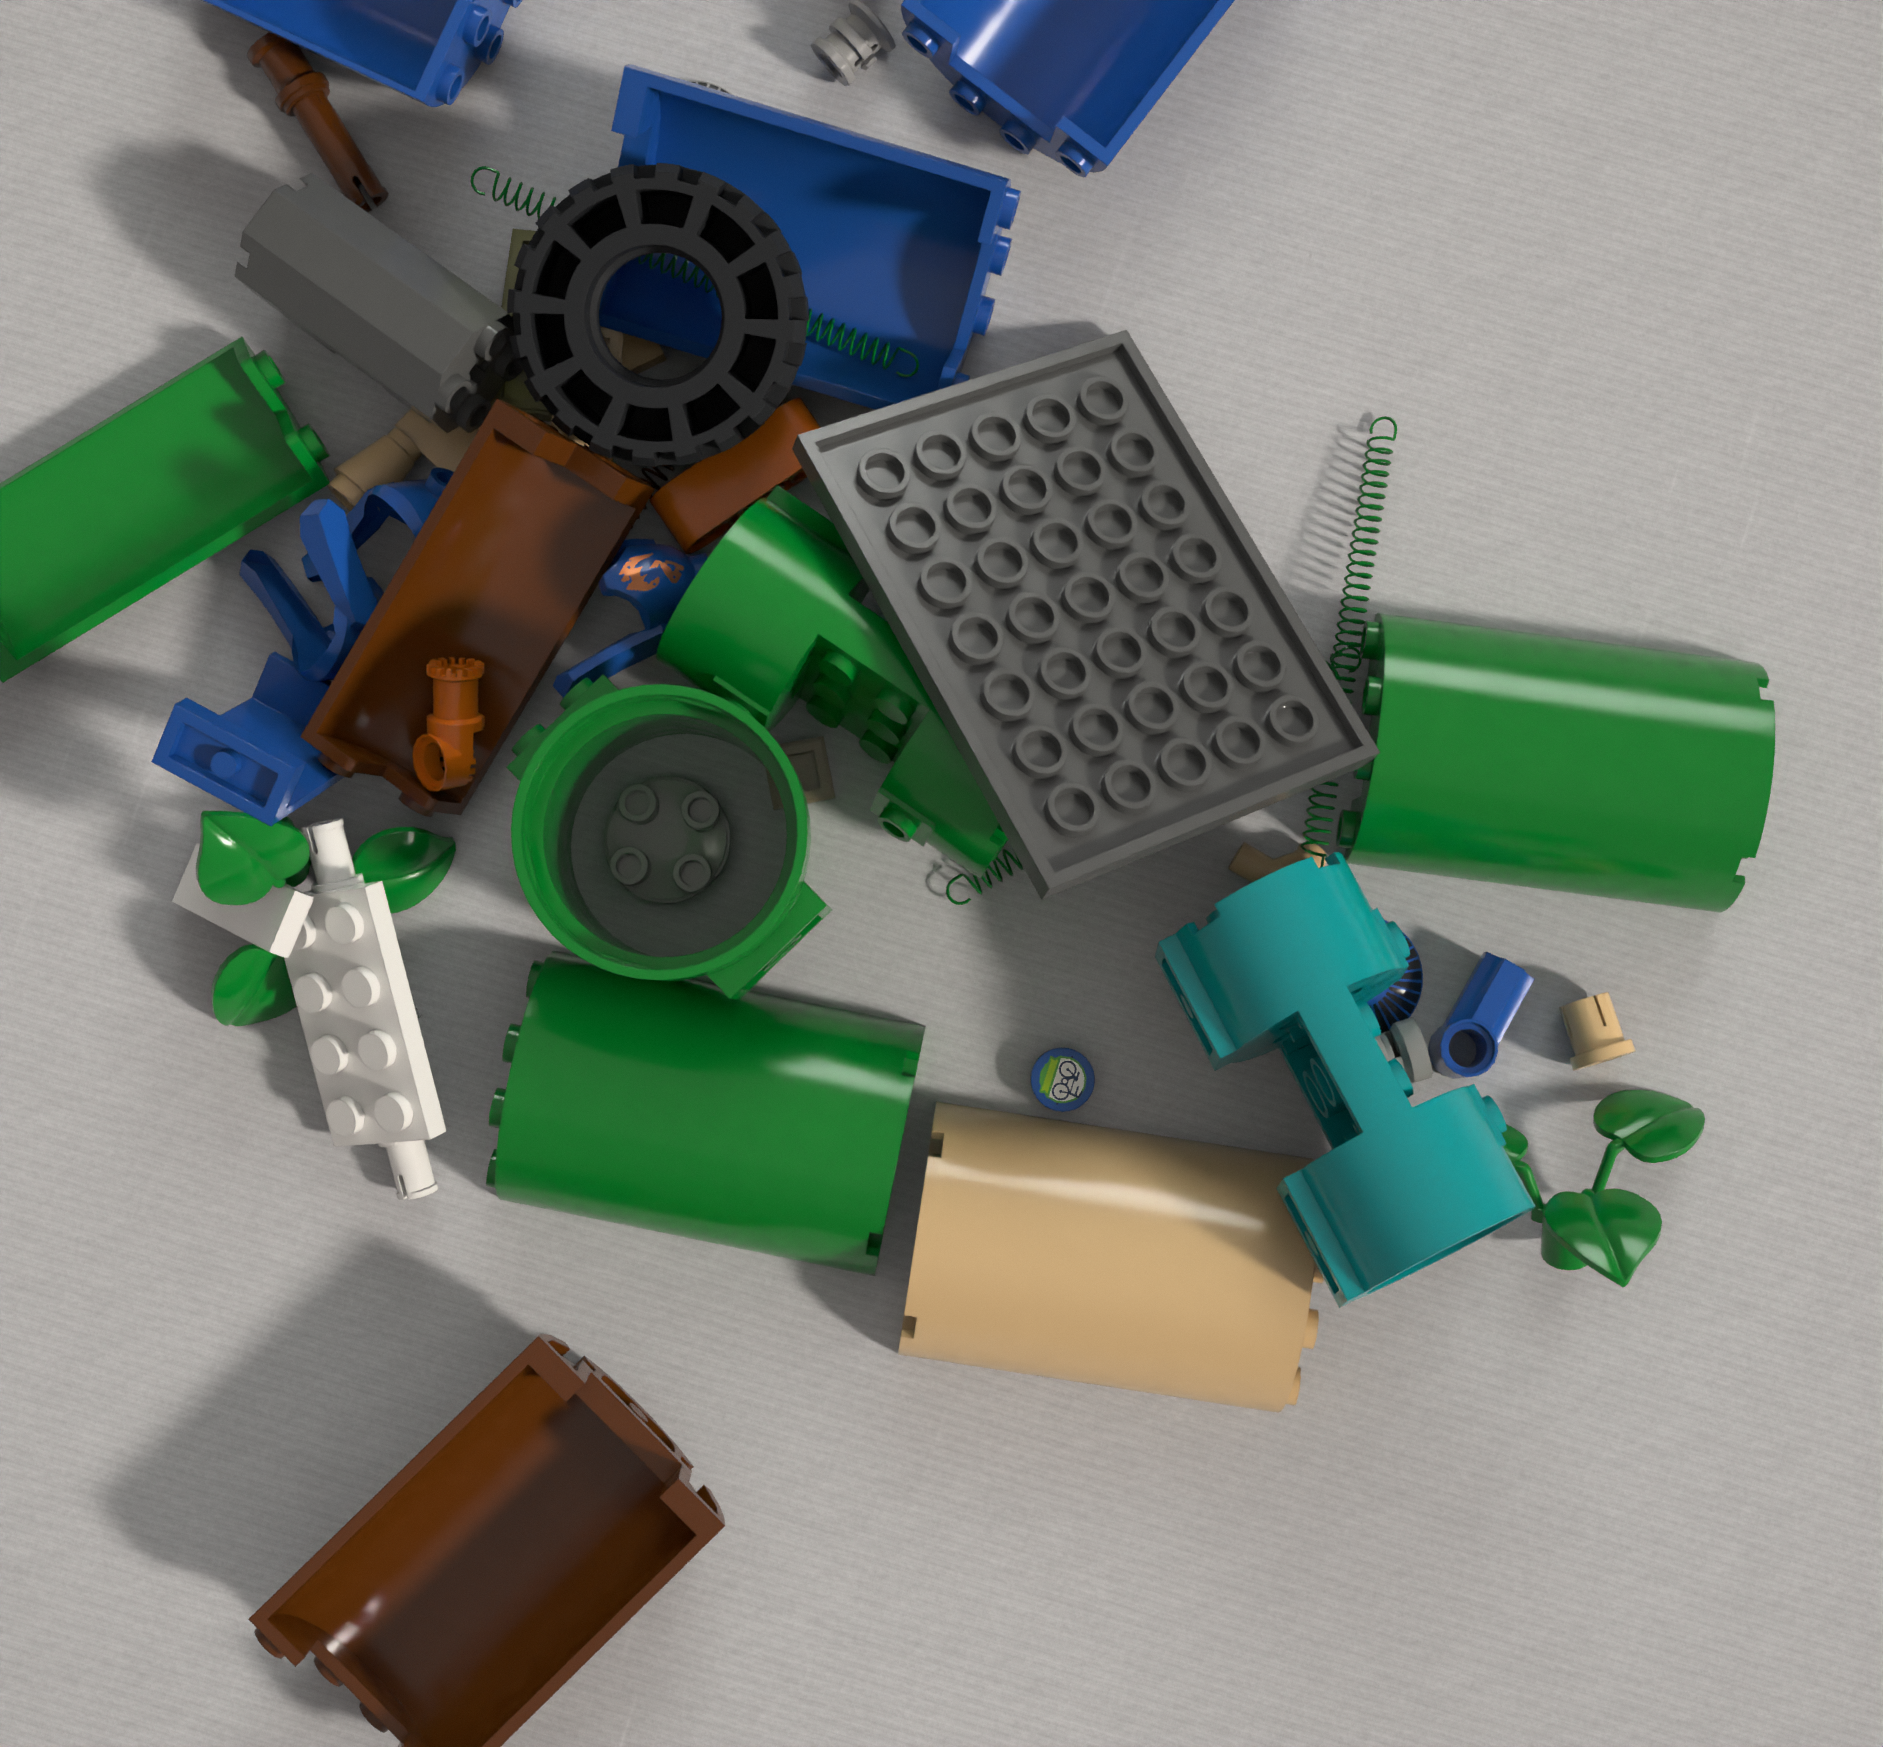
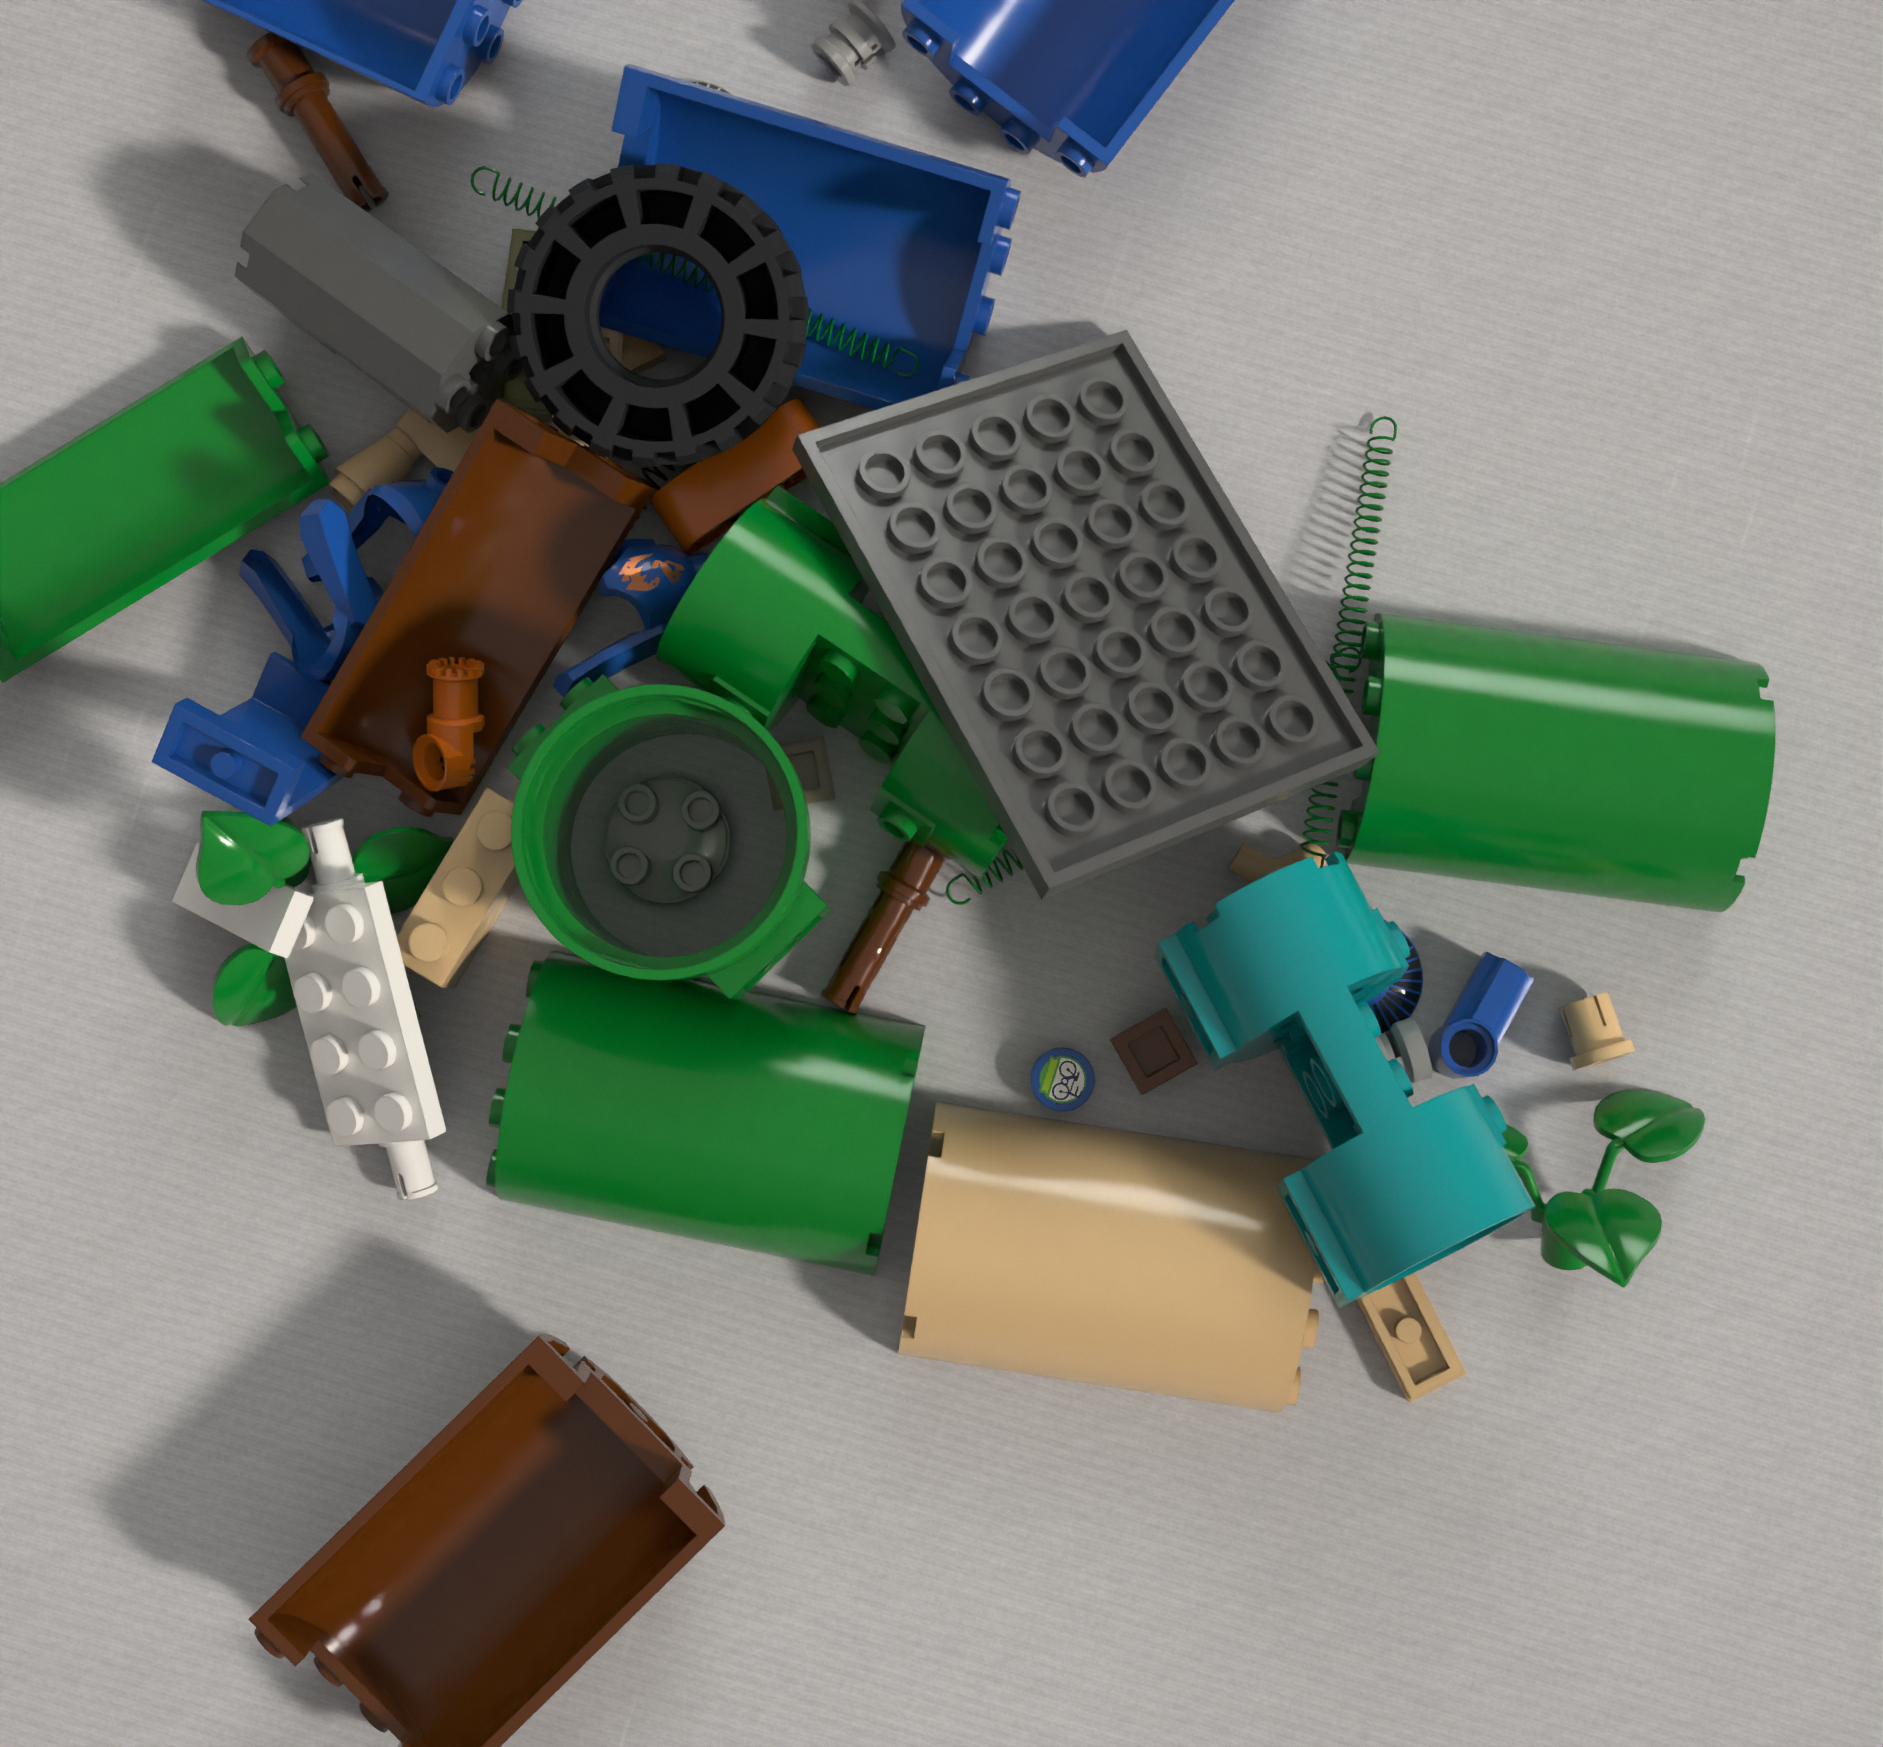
(463, 895): none -> tan brick
(902, 891): none -> reddish brown pin
(1153, 1051): none -> reddish brown plate
(1411, 1337): none -> tan tile

